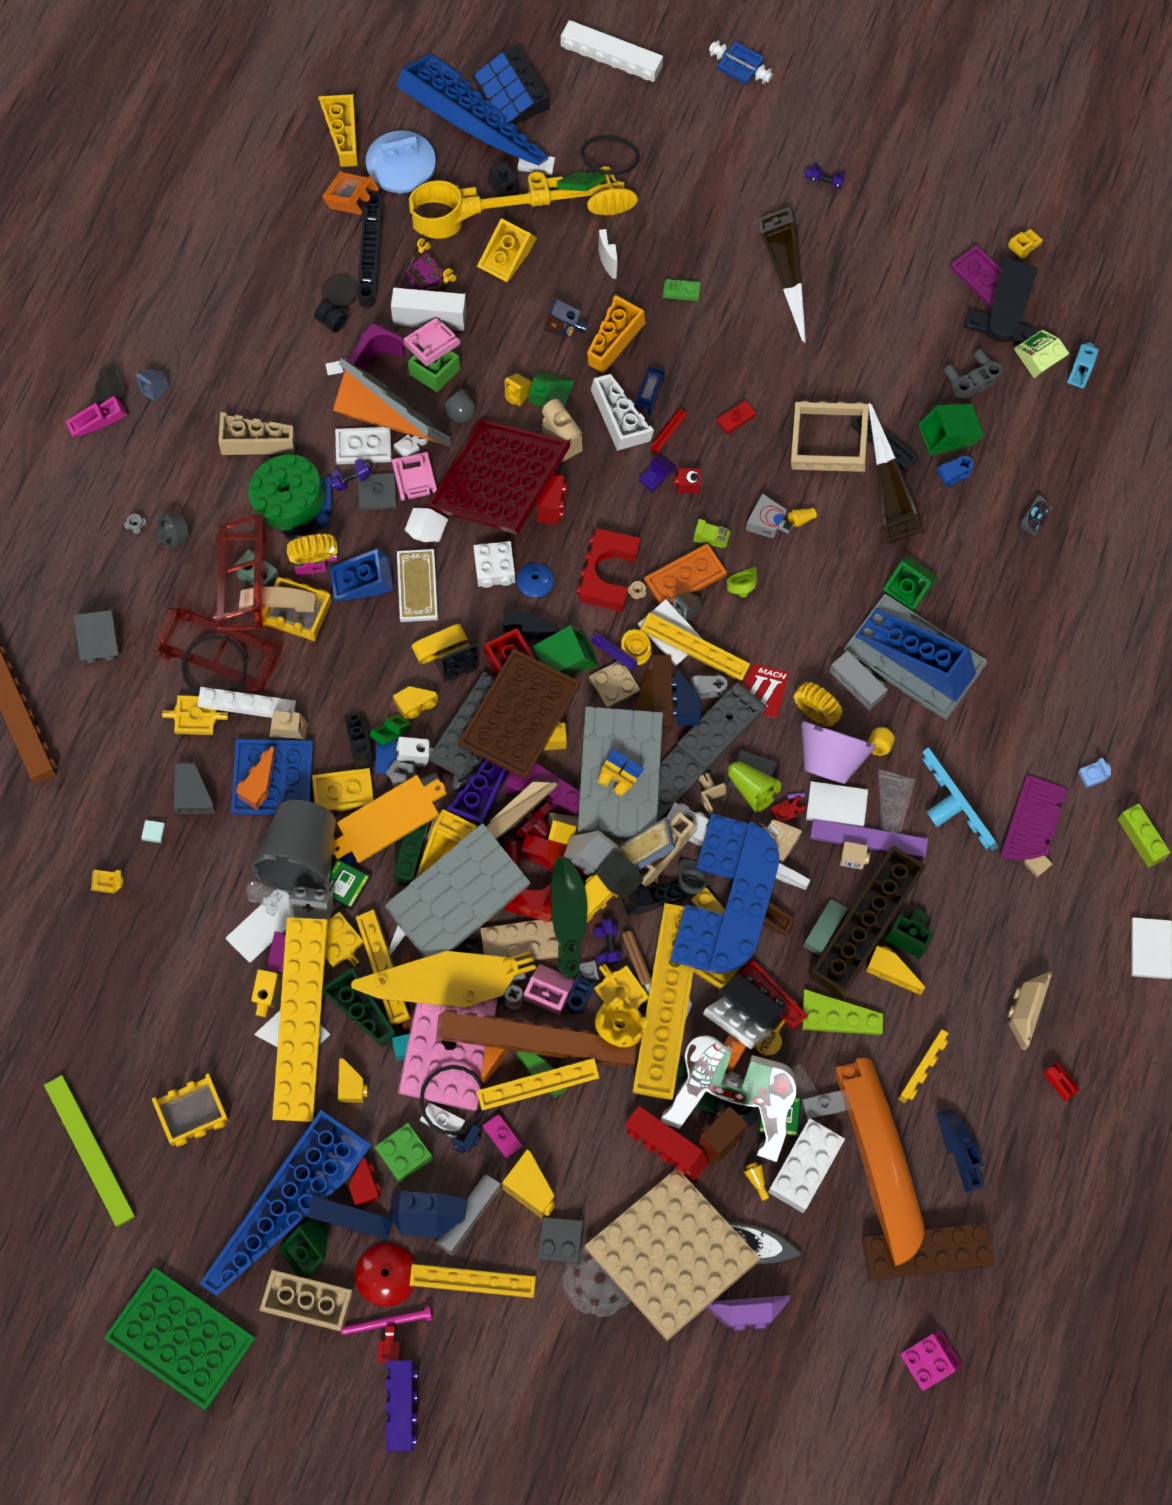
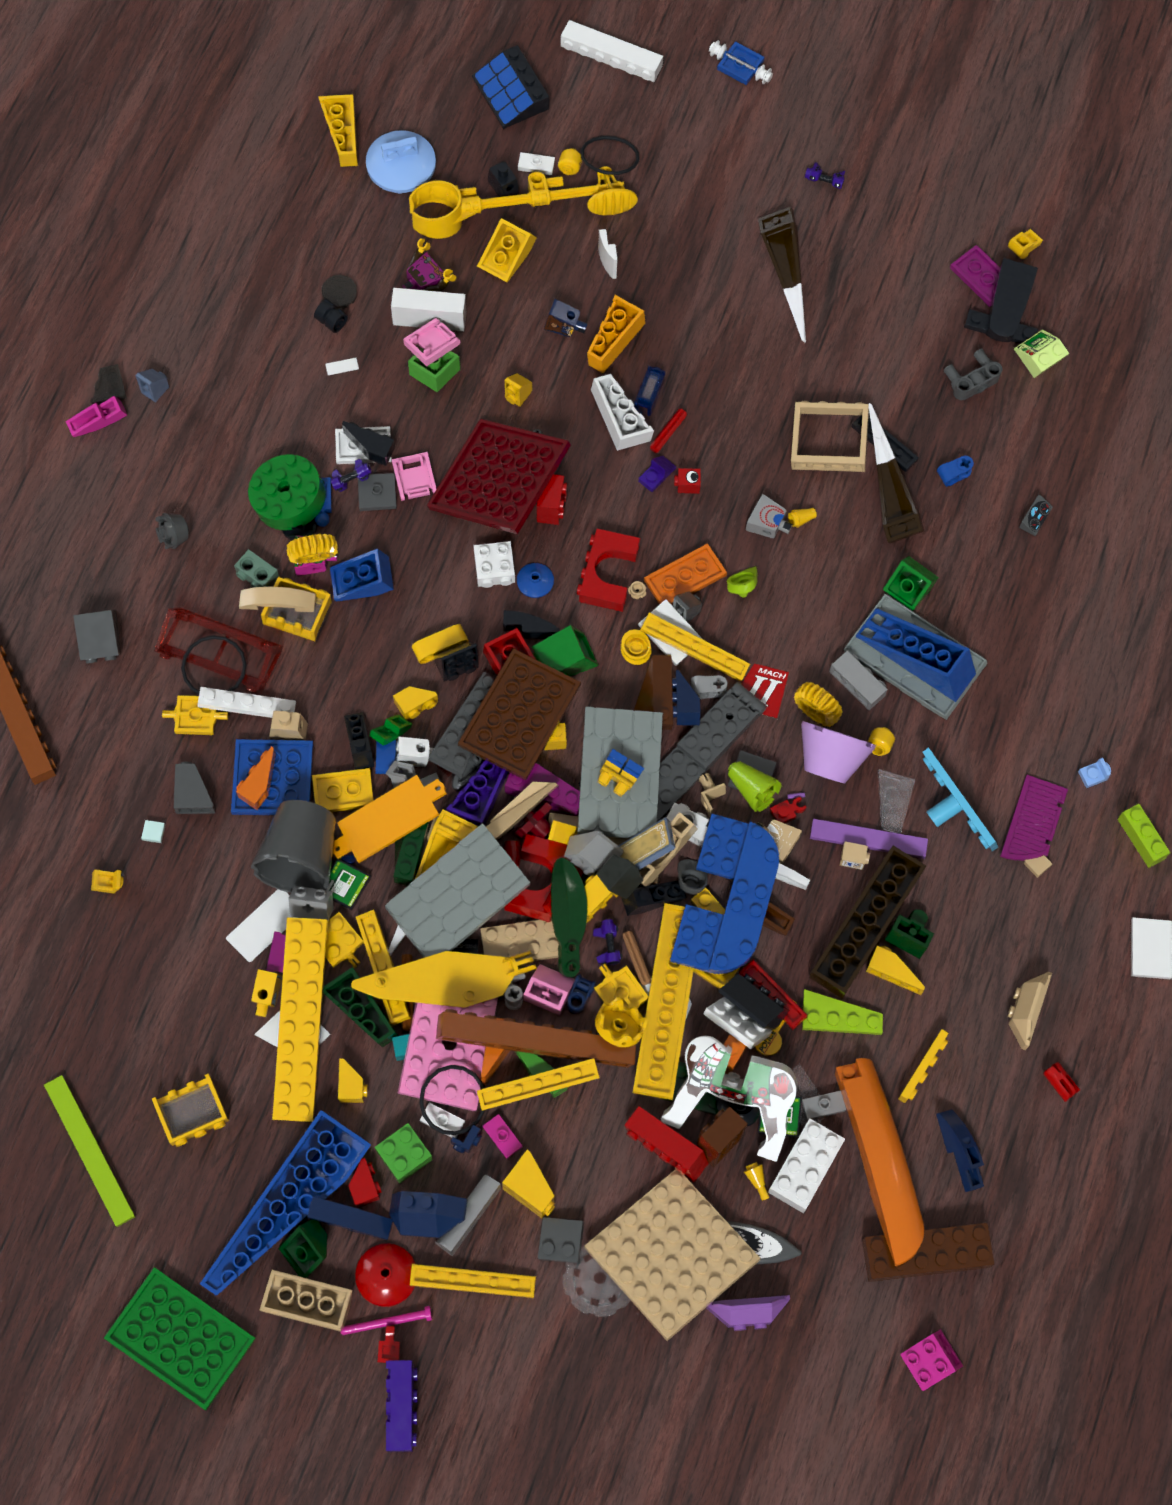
(130, 523): light grey plate -> none
(253, 437): tan wedge -> none
(257, 607): clear red windscreen -> none
(264, 895): clear leg -> none
(346, 190): orange window -> none
(370, 250): black gear -> none
(371, 401): piece -> none
(373, 342): magenta bracket -> none
(373, 445): none -> black slope
(409, 446): white plate -> none
(417, 585): pearl gold tile -> none
(426, 525): white slope -> none
(450, 97): blue wedge -> none
(460, 407): dark grey helmet -> none
(549, 387): green slope -> none
(561, 425): tan piece -> none
(570, 161): none -> yellow head
(580, 181): green tile -> none
(589, 970): light grey tile -> none
(614, 651): dark purple axle -> none
(614, 684): tan plate -> none
(681, 290): bright green plate -> none
(711, 534): lime leg -> none
(736, 417): red plate -> none
(825, 927): sand green slope -> none
(837, 804): white tile -> none
(950, 428): green slope -> none
(1085, 357): medium azure torso -> none

